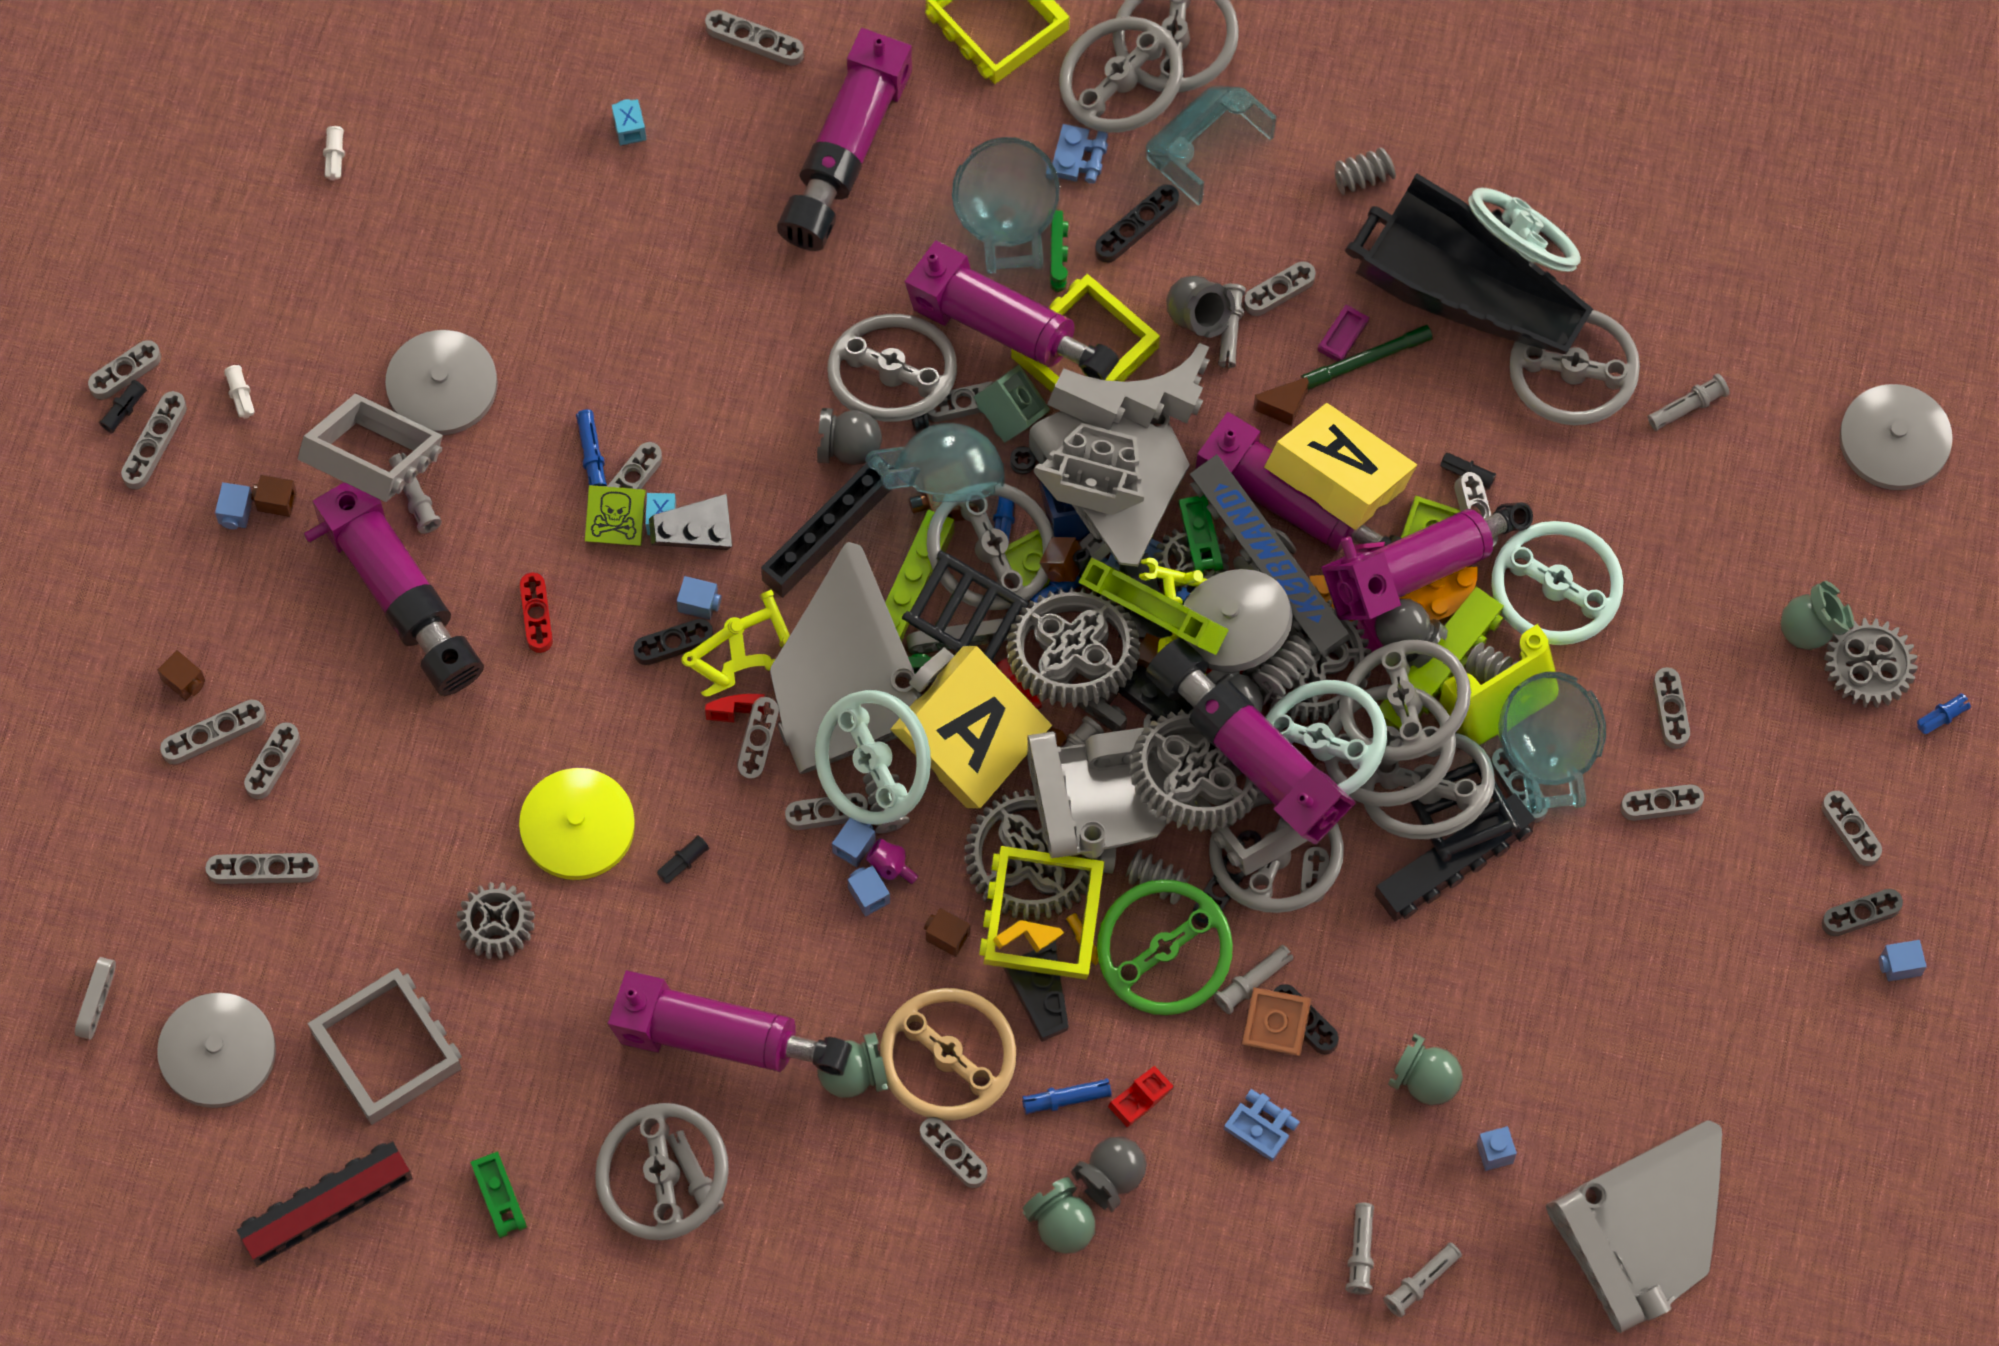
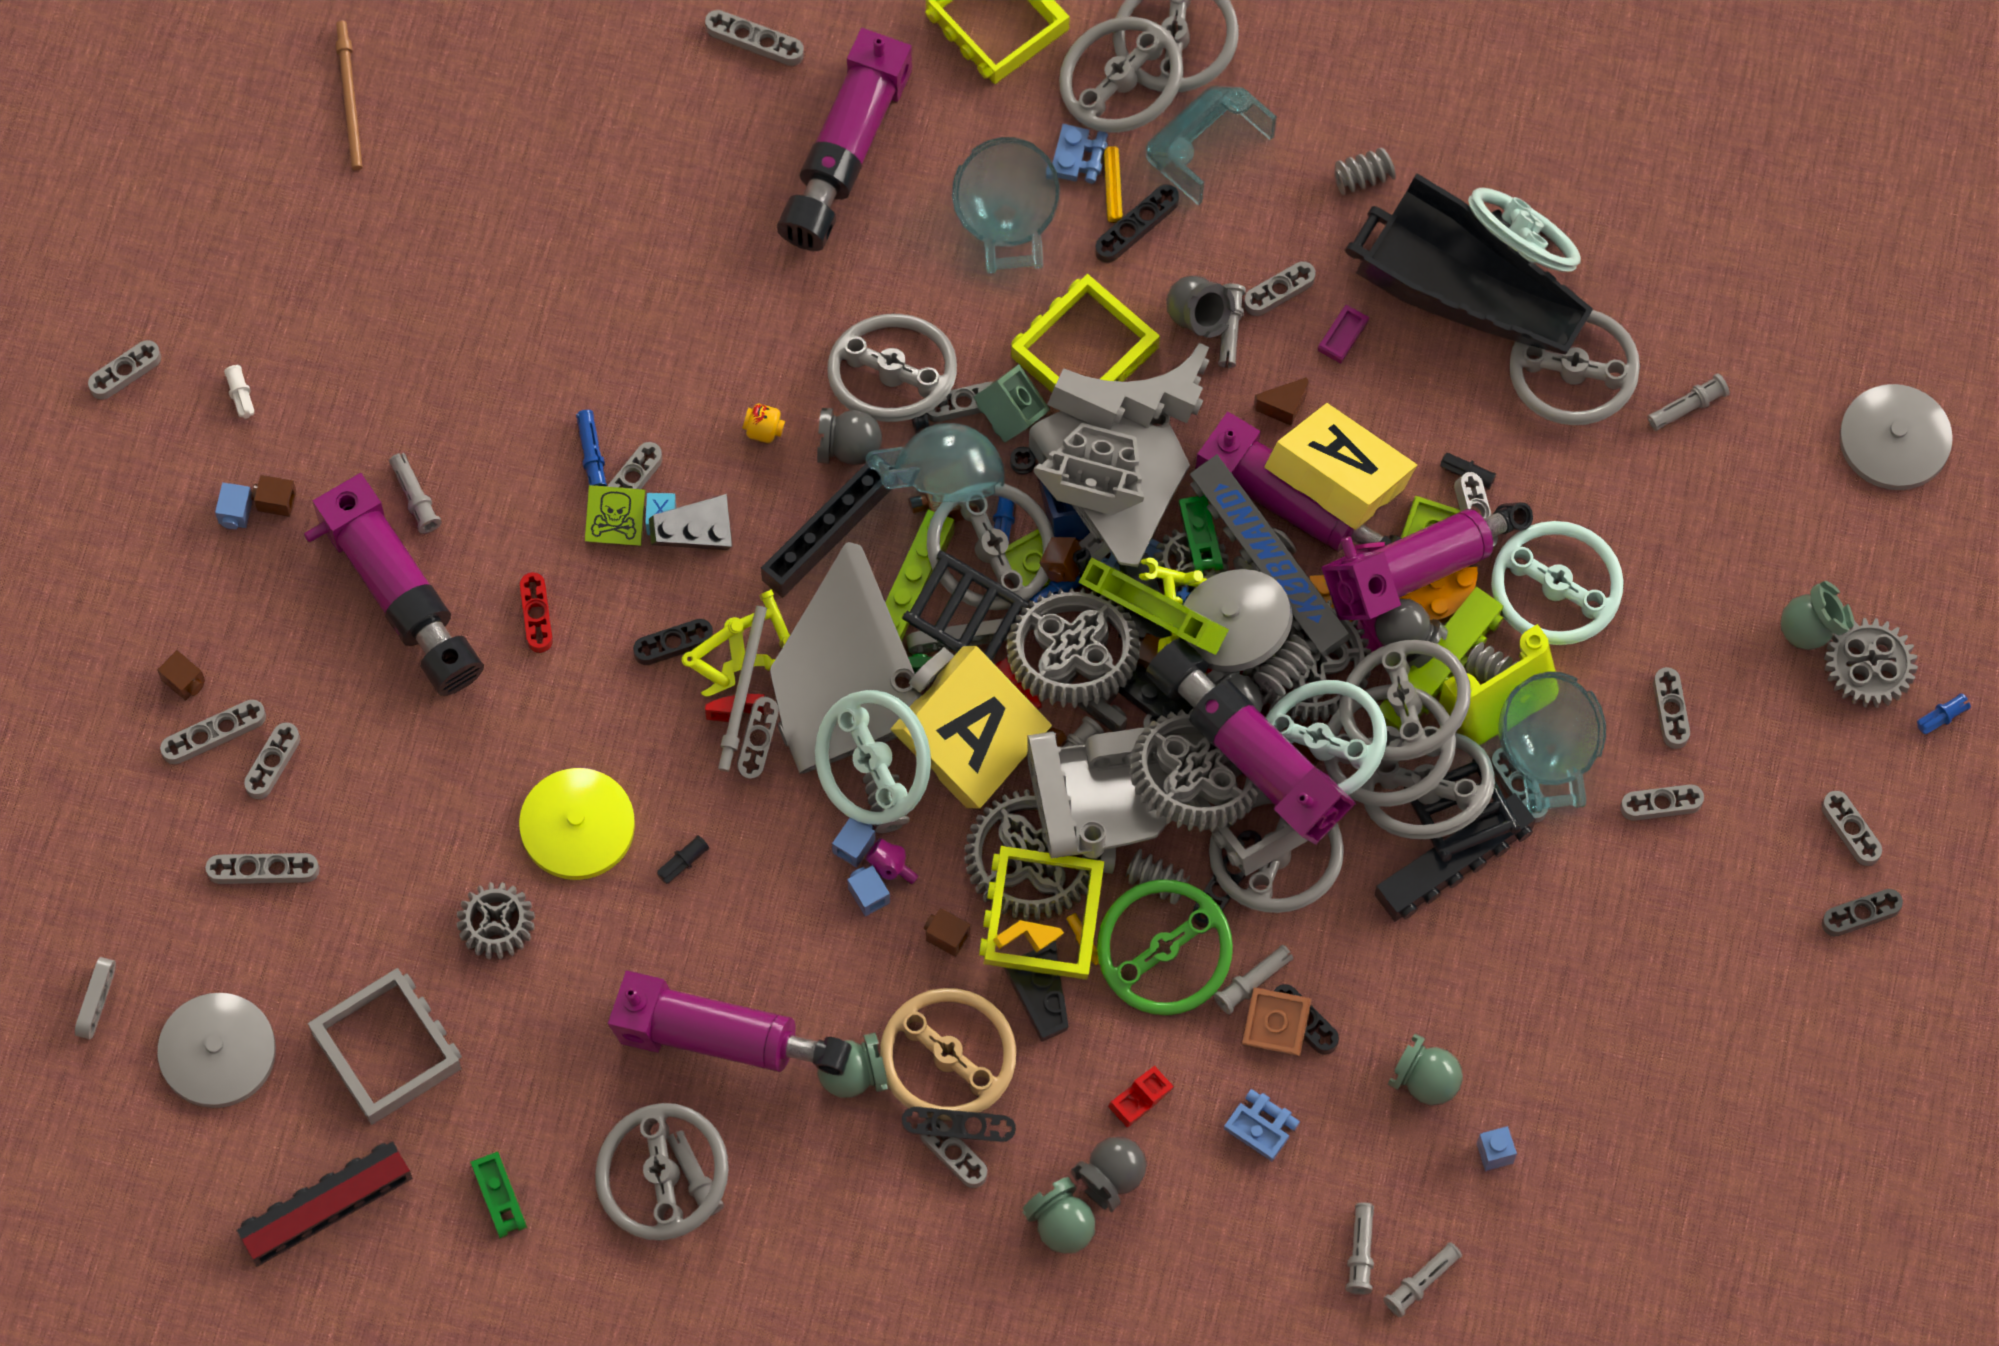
(122, 406): black pin -> none
(158, 441): light grey beam -> none
(321, 454): light grey window -> none
(333, 152): white axle -> none
(344, 49): none -> medium nougat bar
(442, 381): light grey dish -> none
(628, 121): medium azure brick -> none
(698, 598): medium blue brick -> none
(730, 740): none -> light grey bar
(763, 423): none -> yellow head
(805, 805): light grey beam -> none
(947, 288): magenta piece -> none
(958, 1124): none -> black beam
(1059, 253): green plate -> none
(1066, 1096): blue pin -> none
(1113, 184): none -> yellow axle
(1307, 867): light grey beam -> none
(1407, 340): dark green piece -> none
(1648, 1227): light grey panel -> none
(1902, 960): medium blue brick -> none

